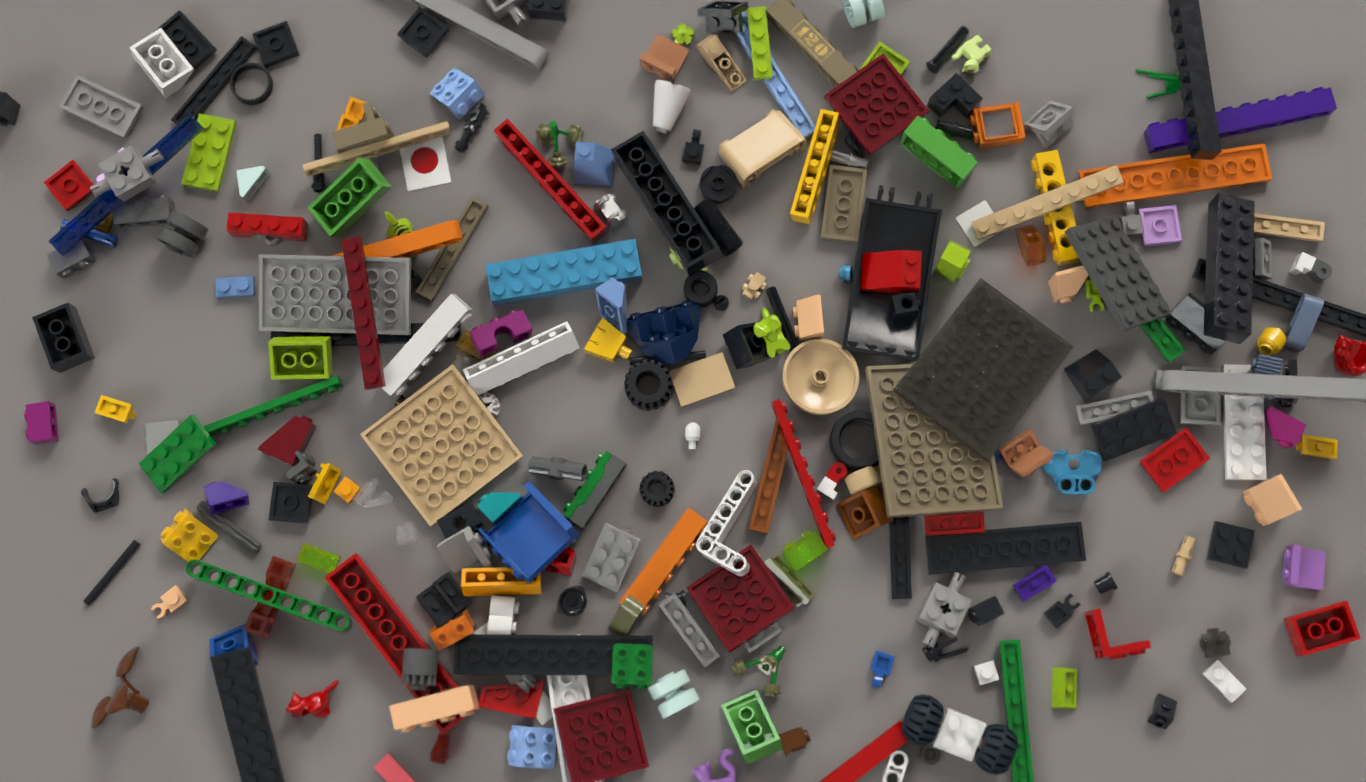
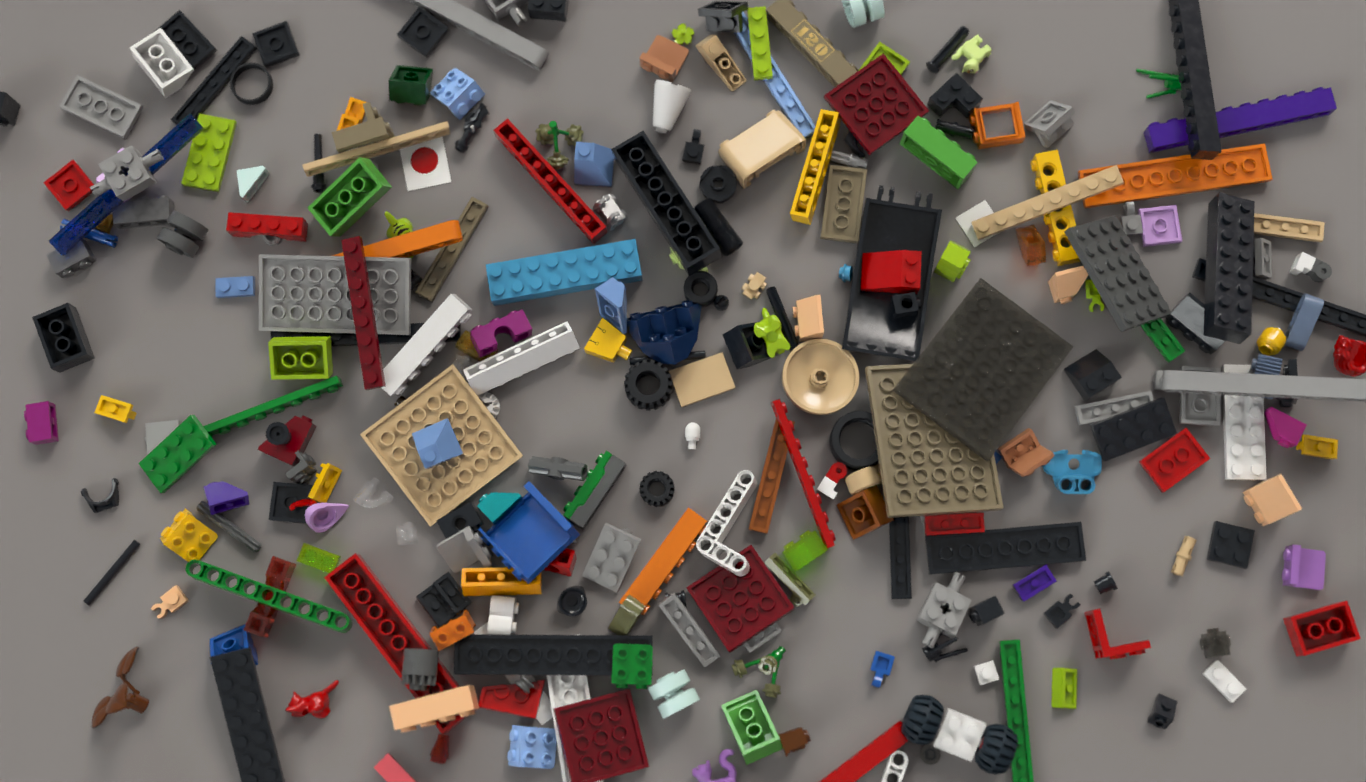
(278, 434): none -> black piece
(320, 515): none -> lavender piece
(347, 489): light orange plate -> none
(410, 85): none -> dark green slope
(437, 444): none -> medium blue slope

